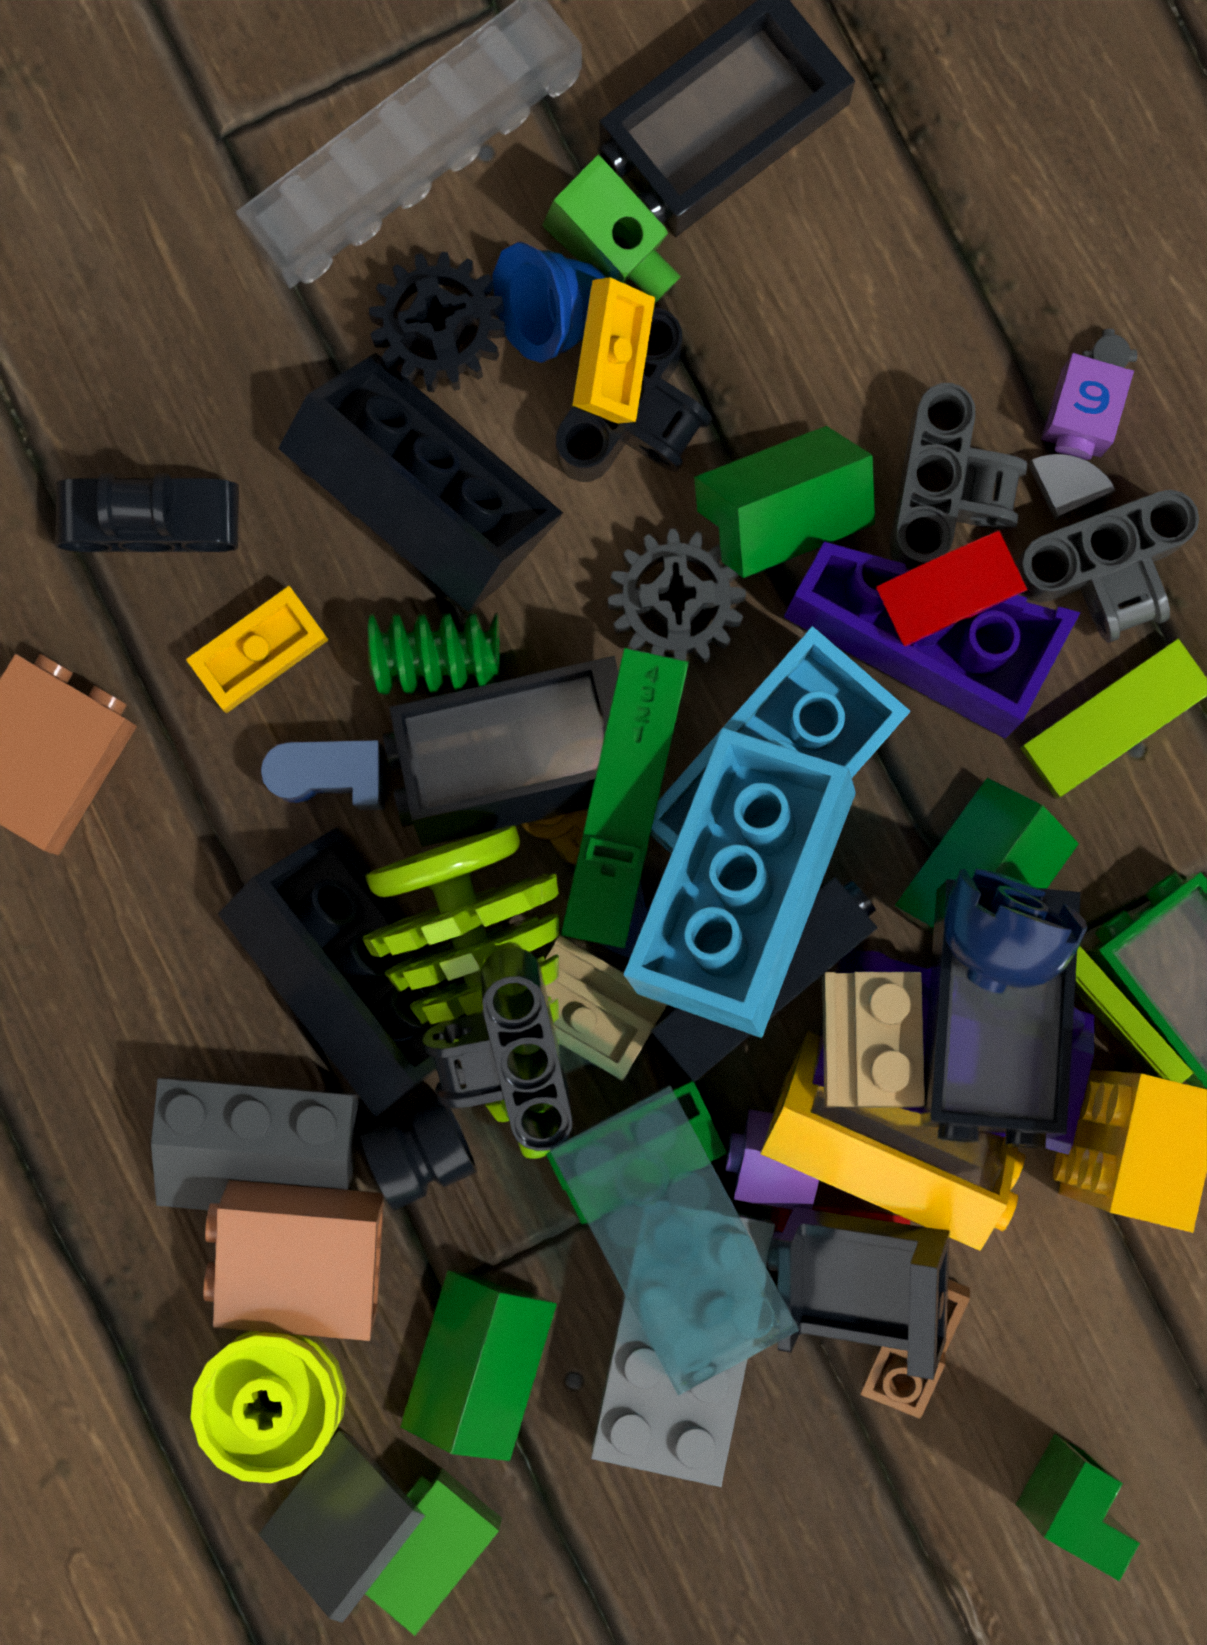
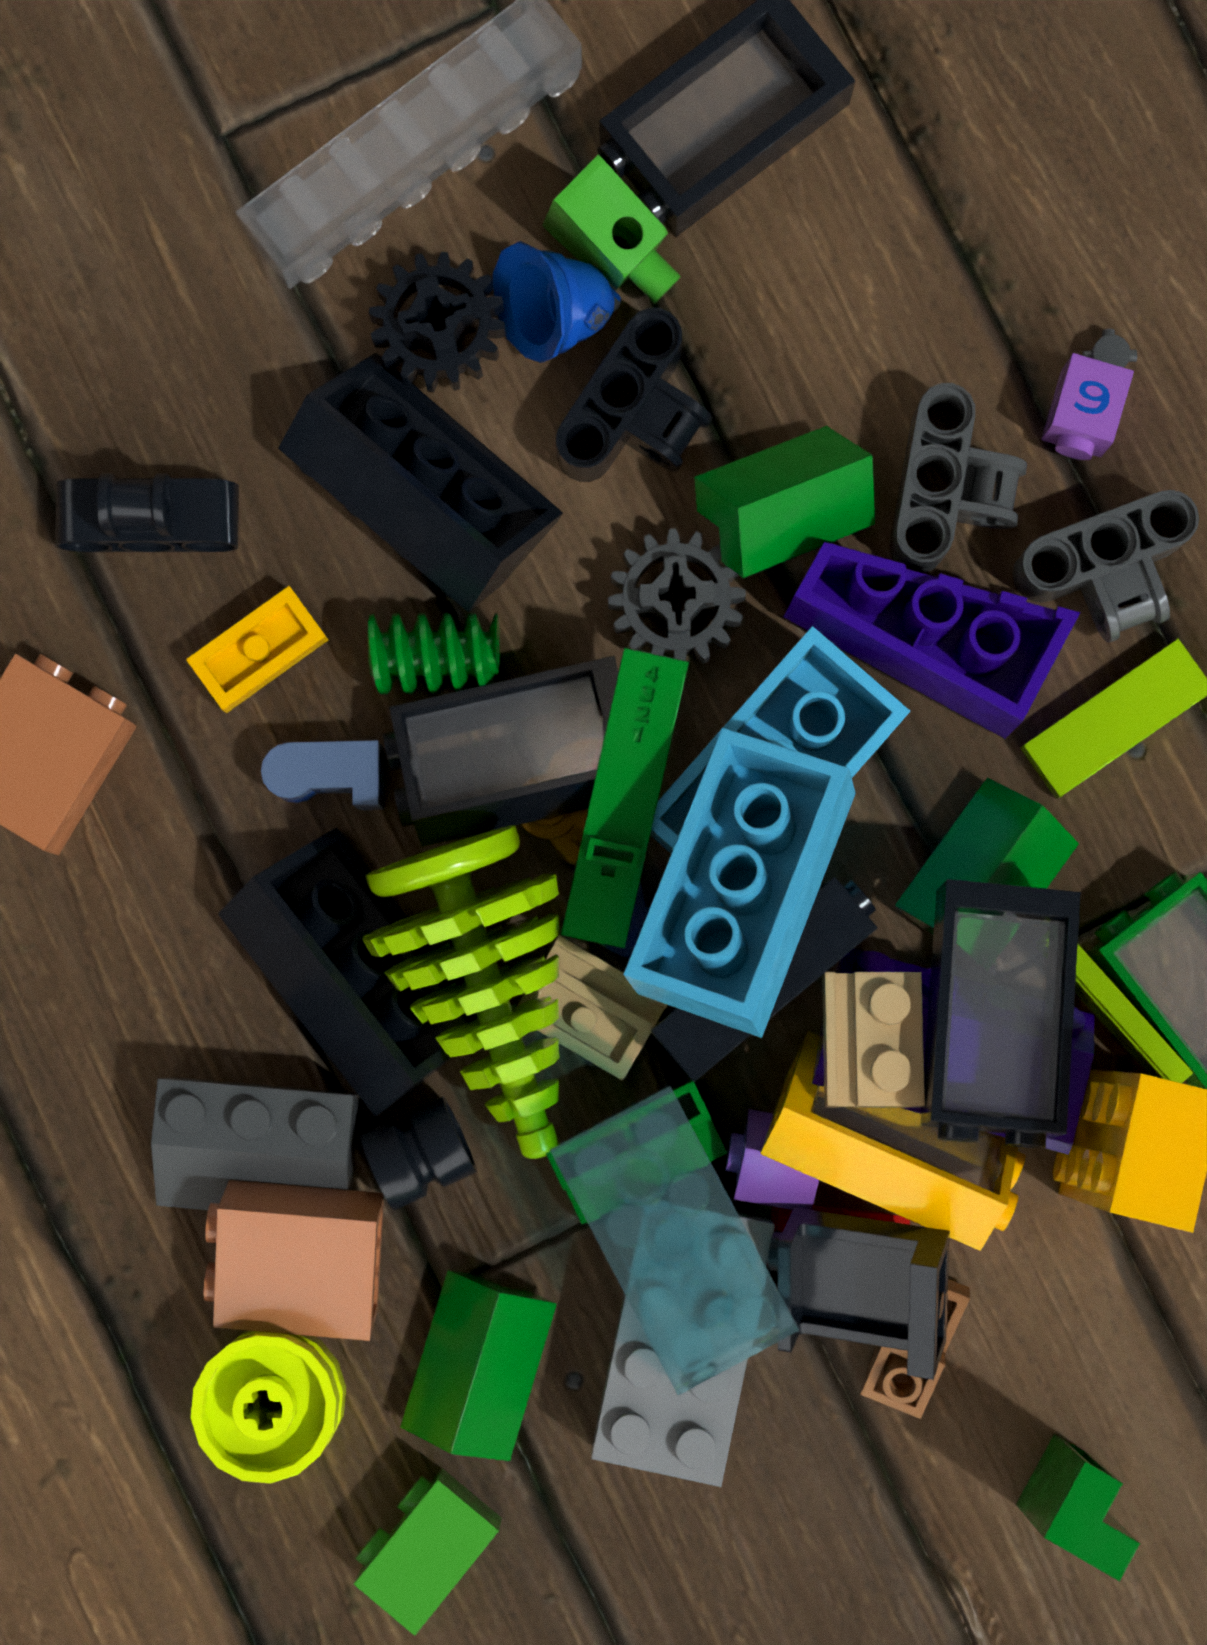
(341, 1526): dark grey tile -> none
(487, 1057): black piece -> none
(613, 350): yellow plate -> none
(951, 588): red slope -> none
(1008, 932): dark blue cylinder -> none
(1069, 483): light grey tile -> none

